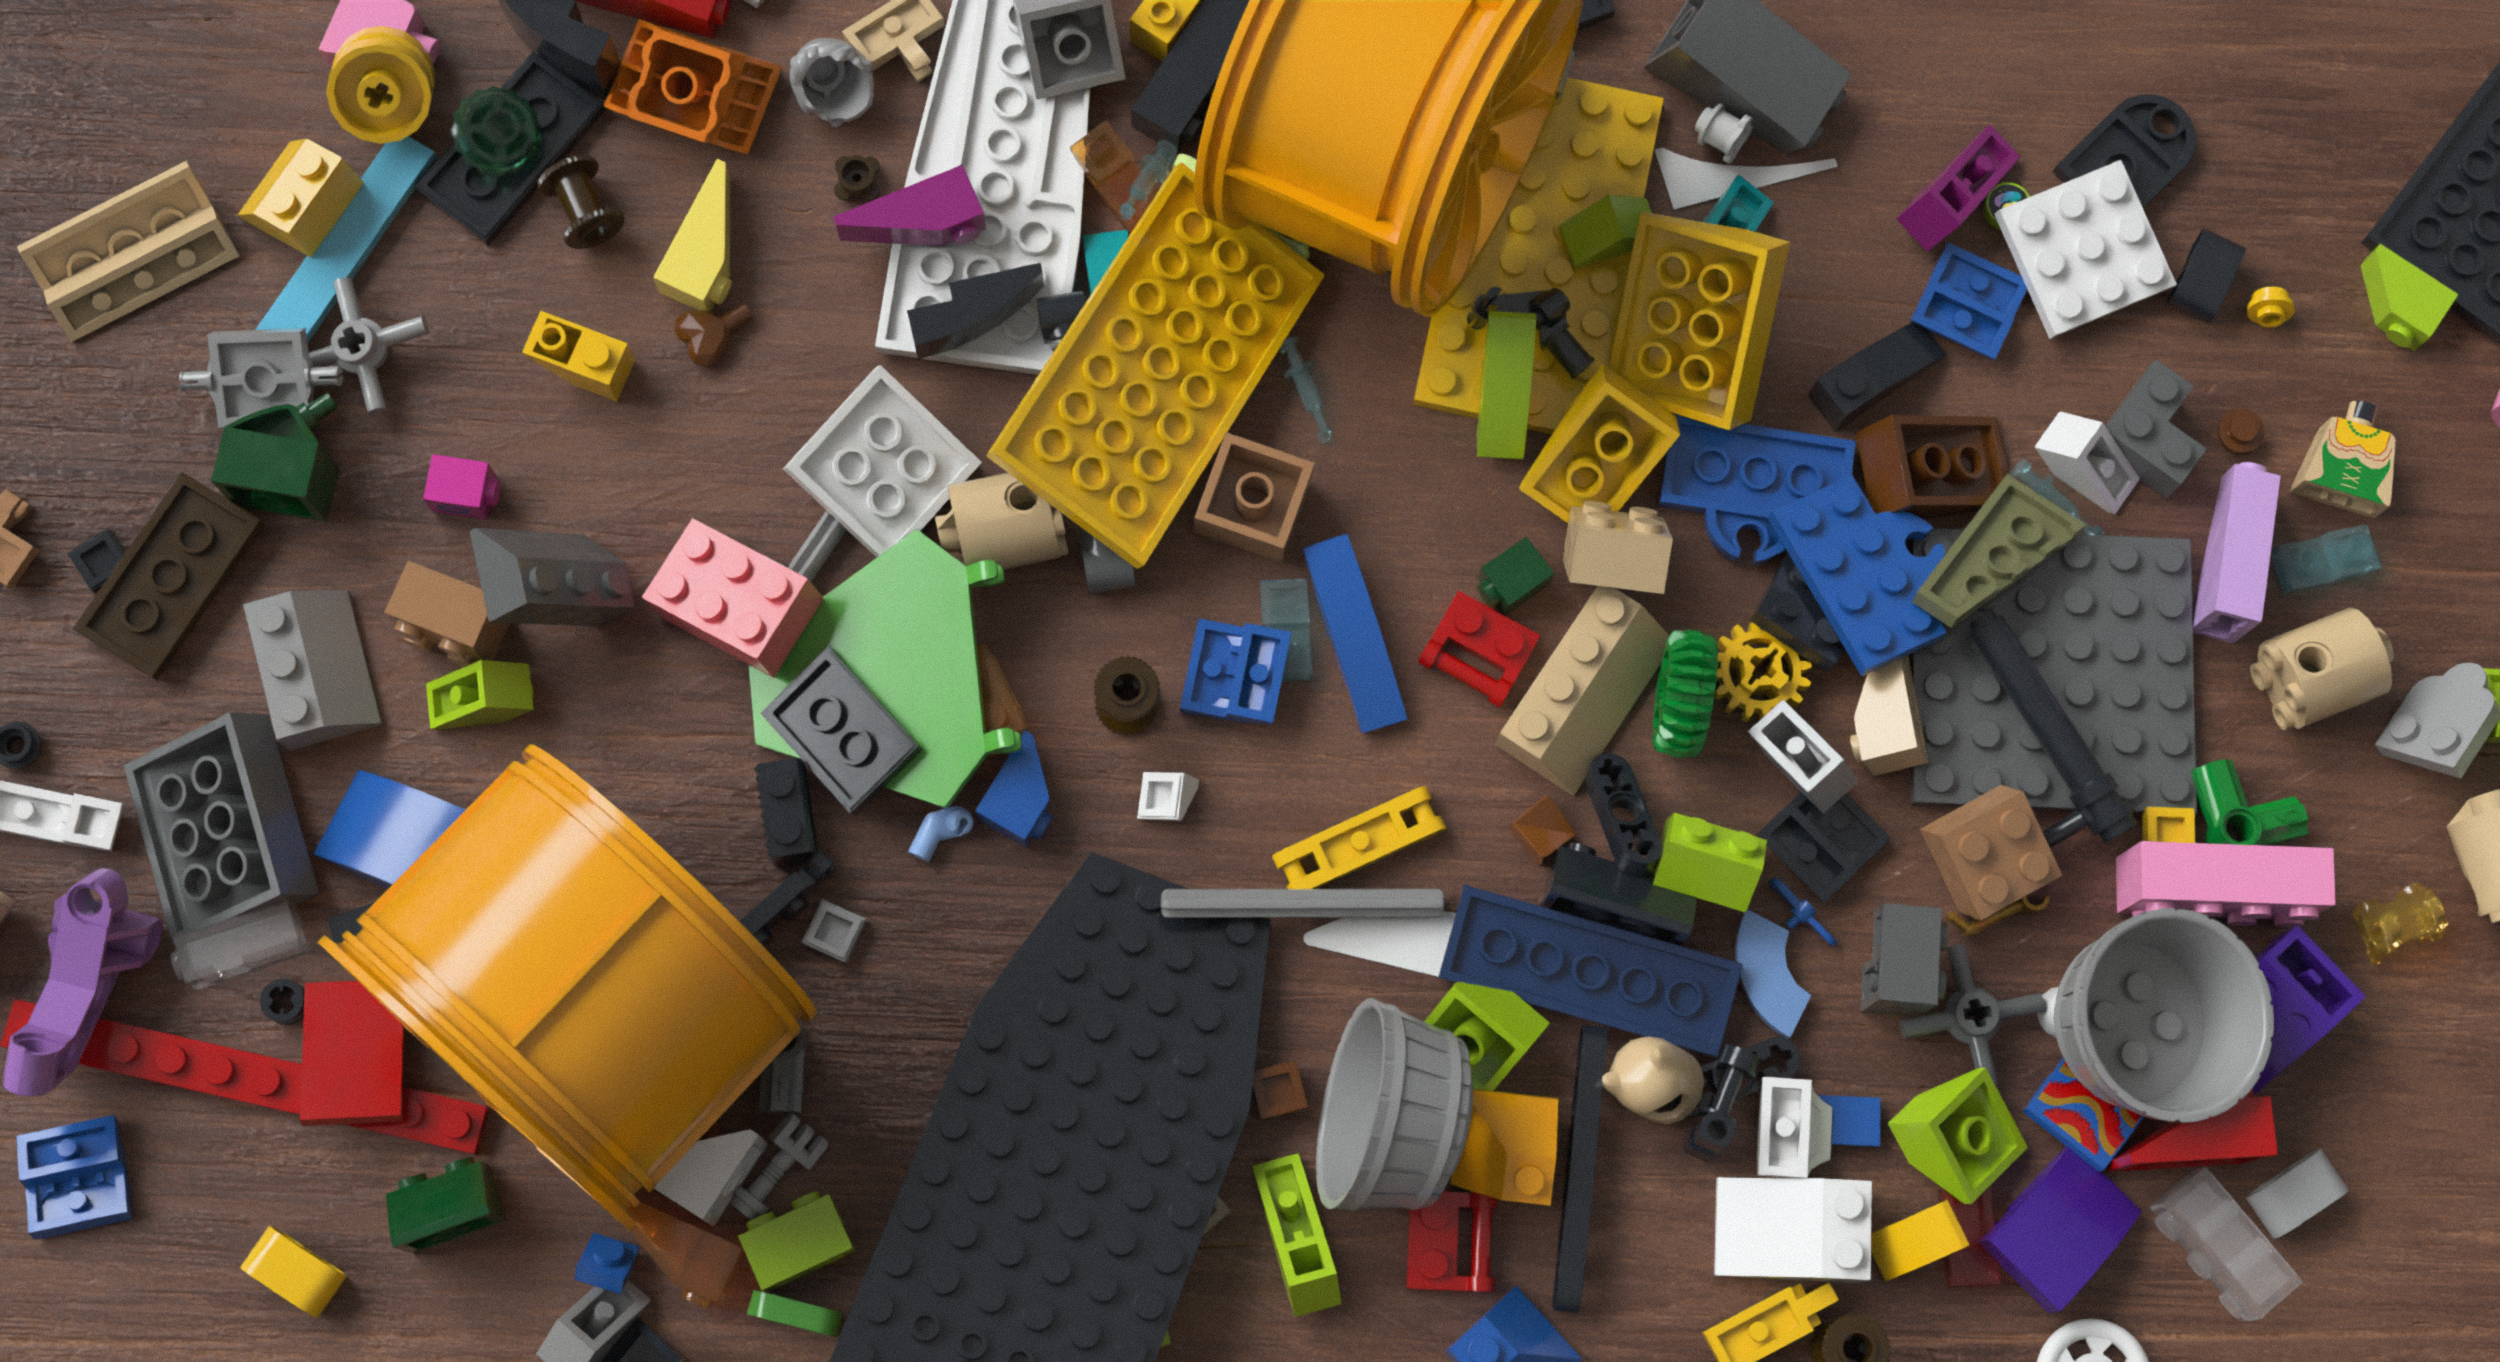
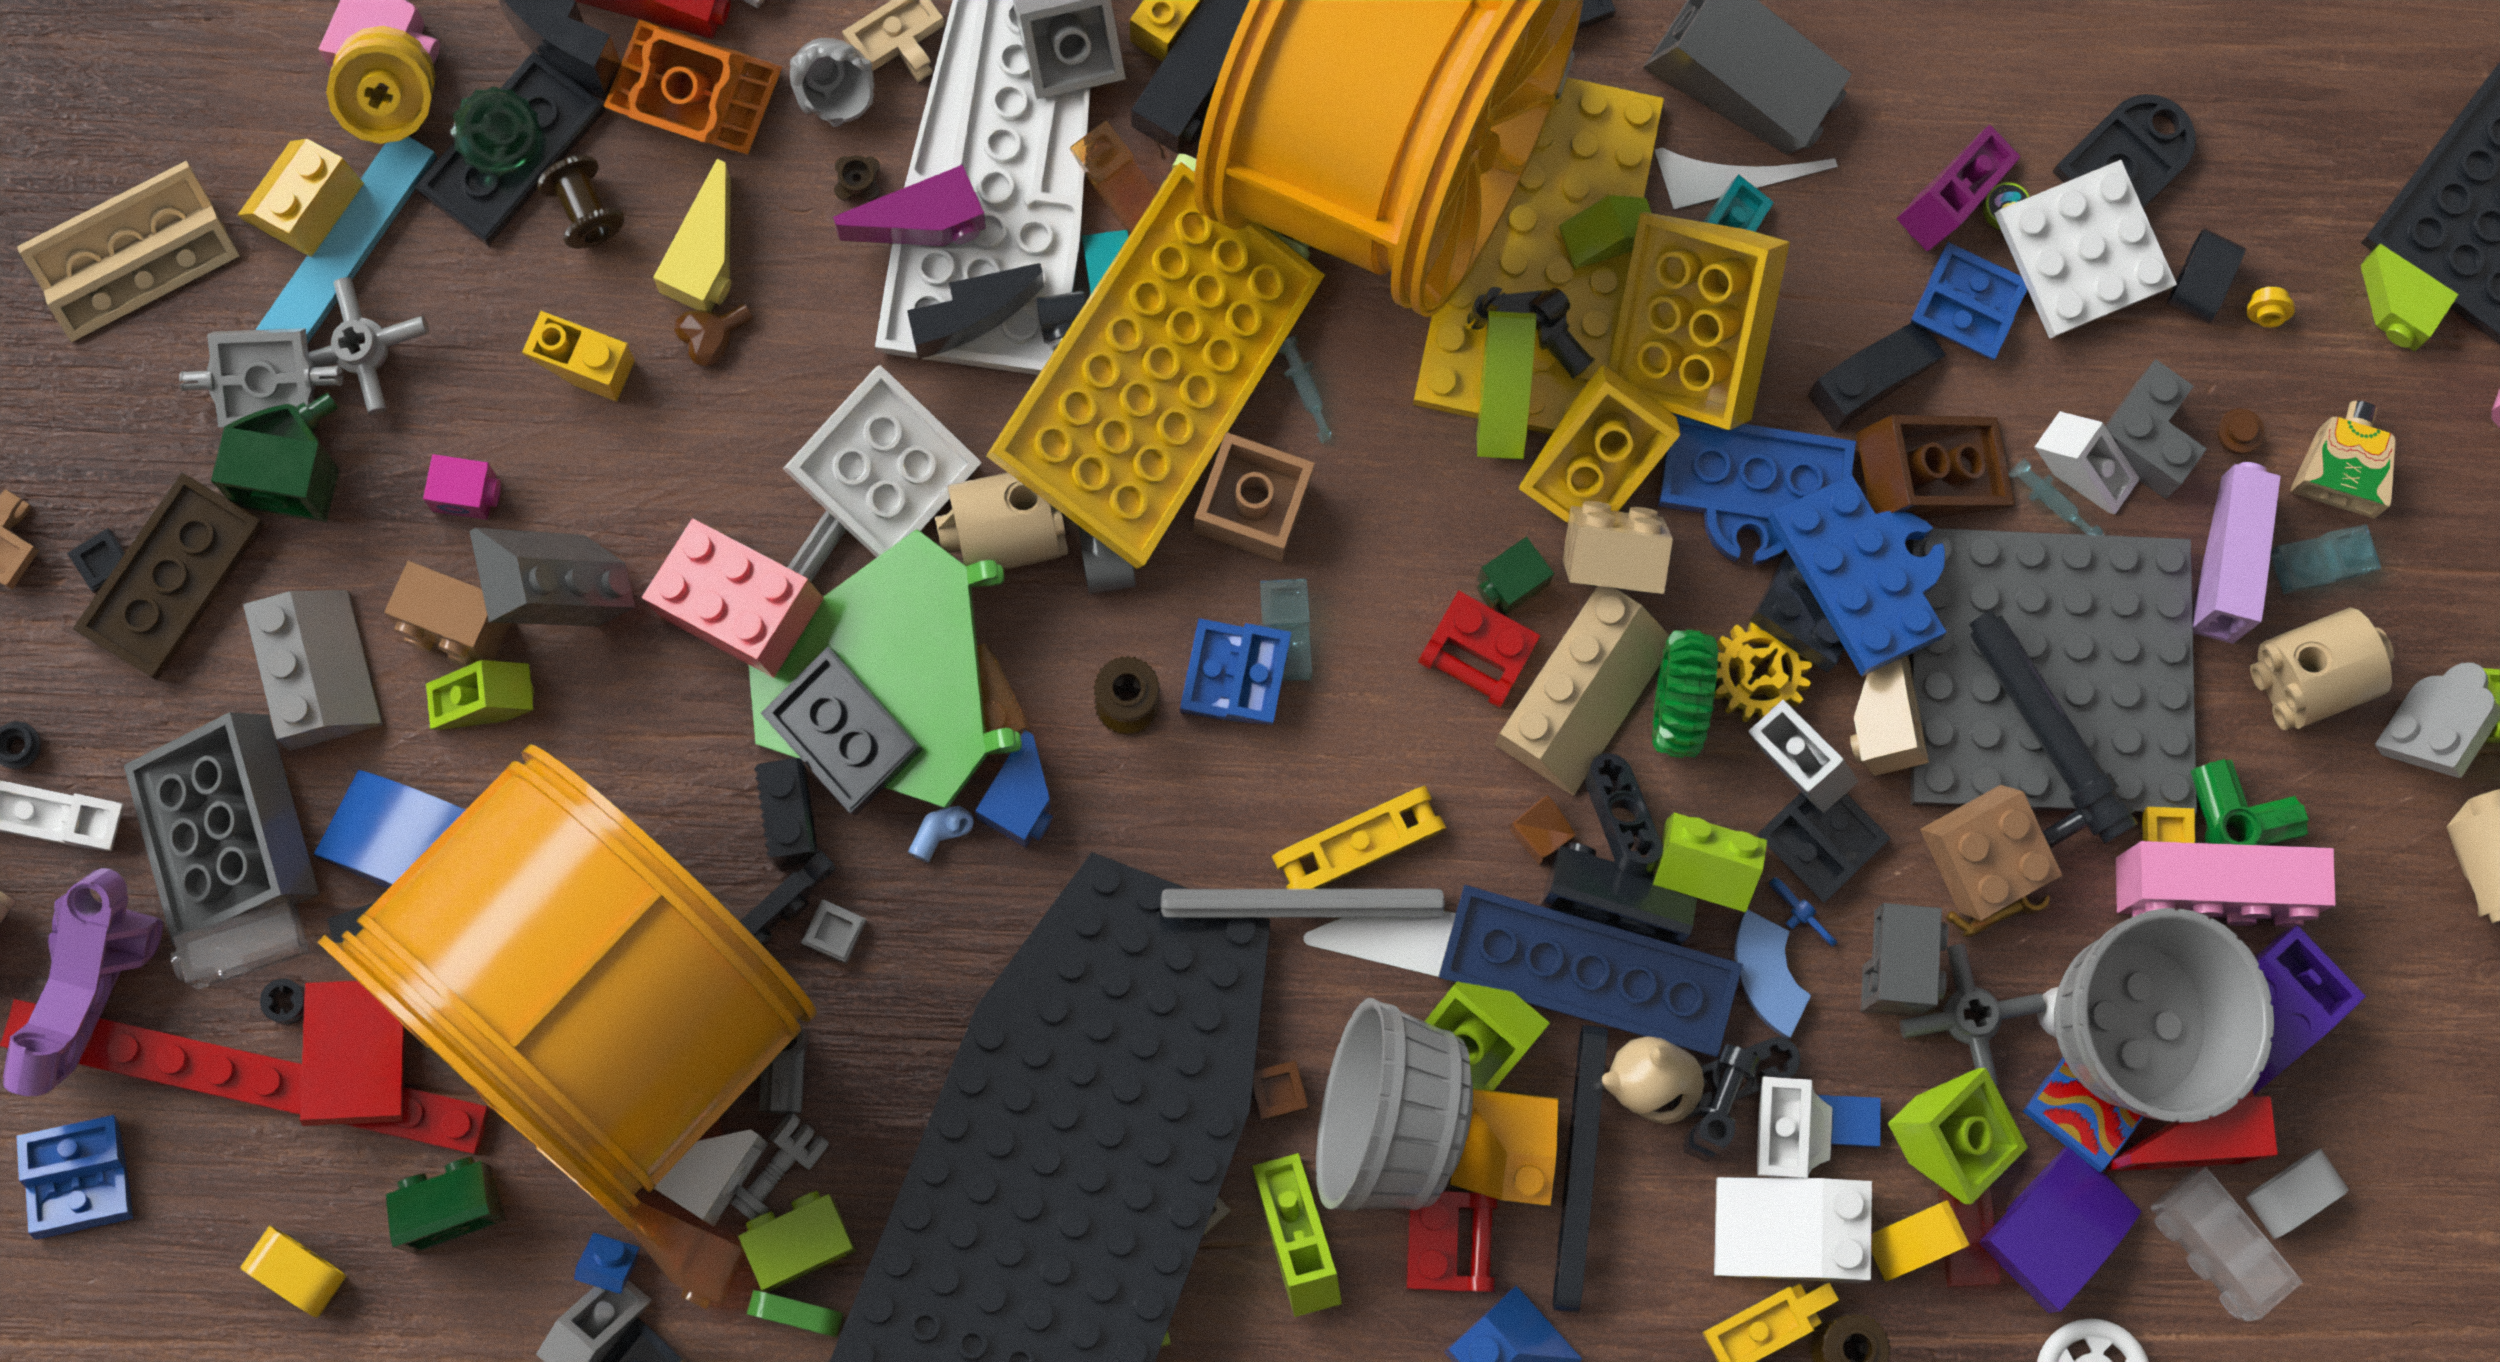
(1153, 170): clear light blue piece -> none
(1166, 795): white slope -> none
(1354, 633): blue slope -> none
(1723, 130): white brick -> none
(1996, 549): olive wing -> none
(2409, 917): clear yellow piece -> none

